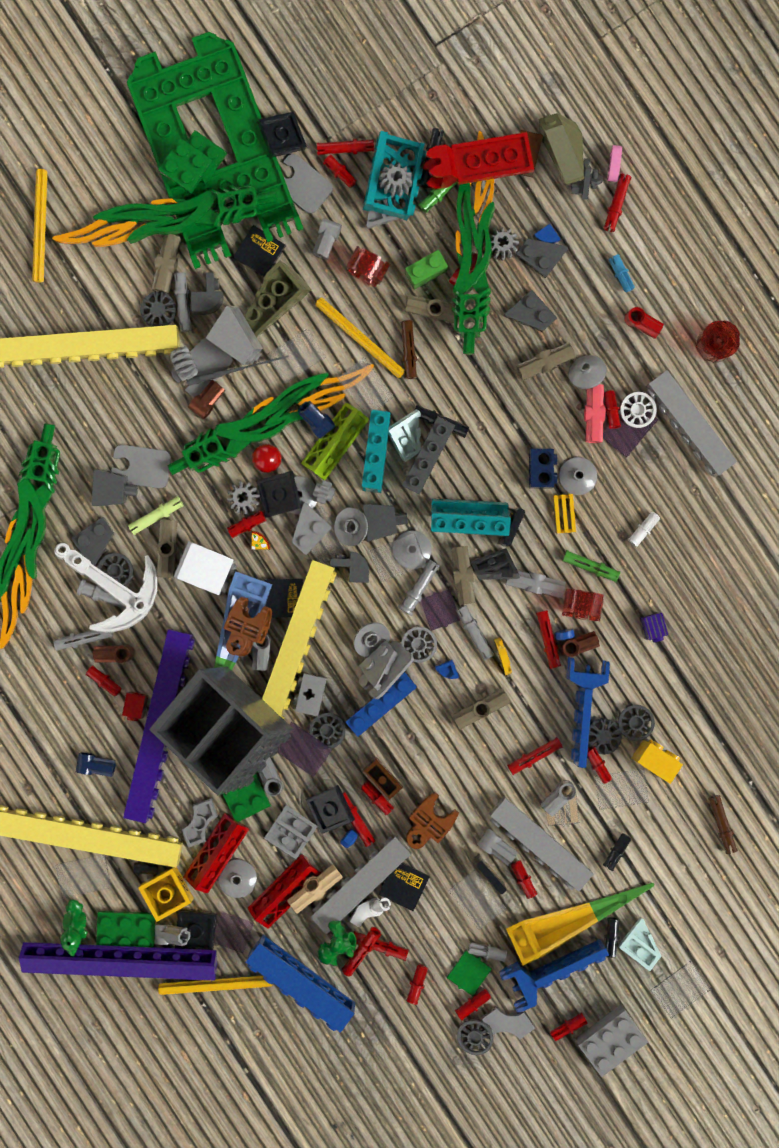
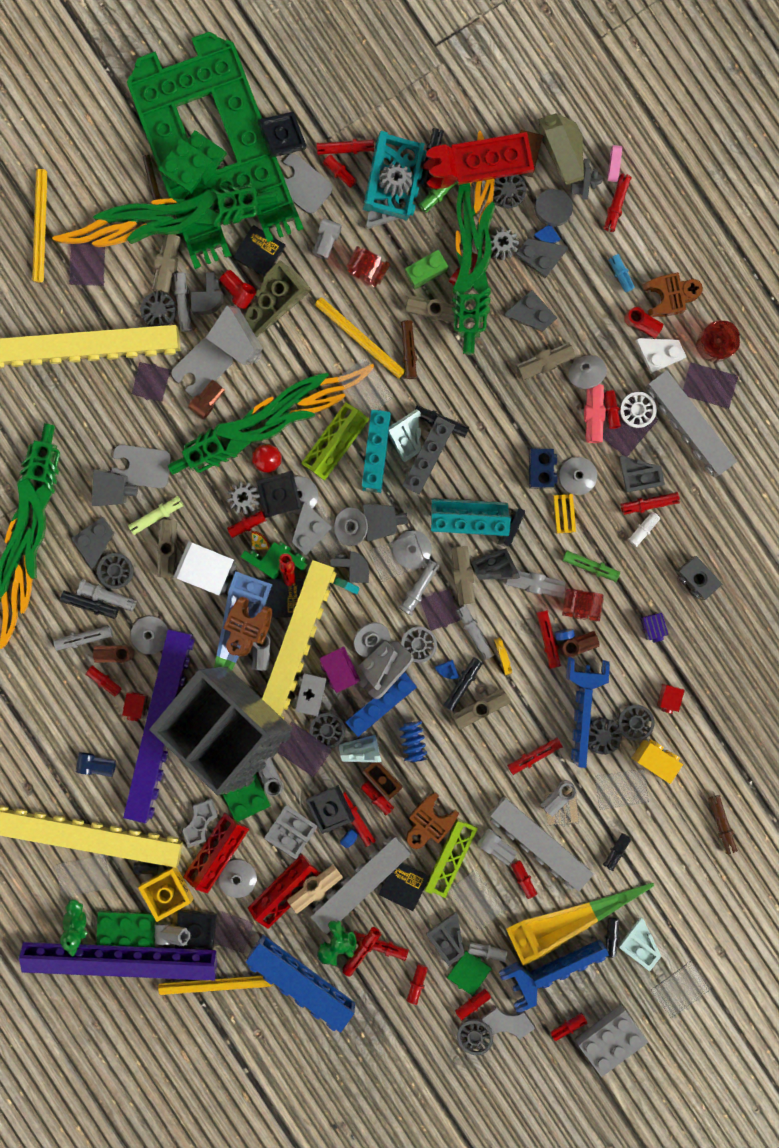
(87, 264): none -> clear purple piece
(97, 607): none -> black pin
(122, 594): white piece -> none
(151, 177): none -> dark brown bar
(151, 381): none -> clear purple piece
(156, 628): none -> light grey dish
(183, 363): light grey gear -> none
(198, 379): dark grey sword -> none
(241, 292): none -> red piece
(270, 561): none -> green bracket
(287, 569): none -> red pin
(302, 353): clear piece -> none
(318, 422): dark blue piece -> none
(324, 492): light grey gear -> none
(339, 669): none -> magenta brick
(346, 585): none -> teal tile
(360, 750): none -> light aqua wing
(370, 908): white arm -> none
(412, 742): none -> blue piece
(444, 858): none -> lime fence
(447, 939): none -> dark grey wing
(463, 683): none -> black pin
(489, 873): black tile -> none
(509, 190): none -> dark grey wheel
(553, 207): none -> dark grey tile
(598, 765): red axle -> none
(640, 475): none -> dark grey wing
(641, 505): none -> red pin
(660, 352): none -> white wing
(670, 698): none -> red brick
(672, 293): none -> dark orange piece
(709, 581): none -> dark grey brick
(710, 385): none -> clear purple piece

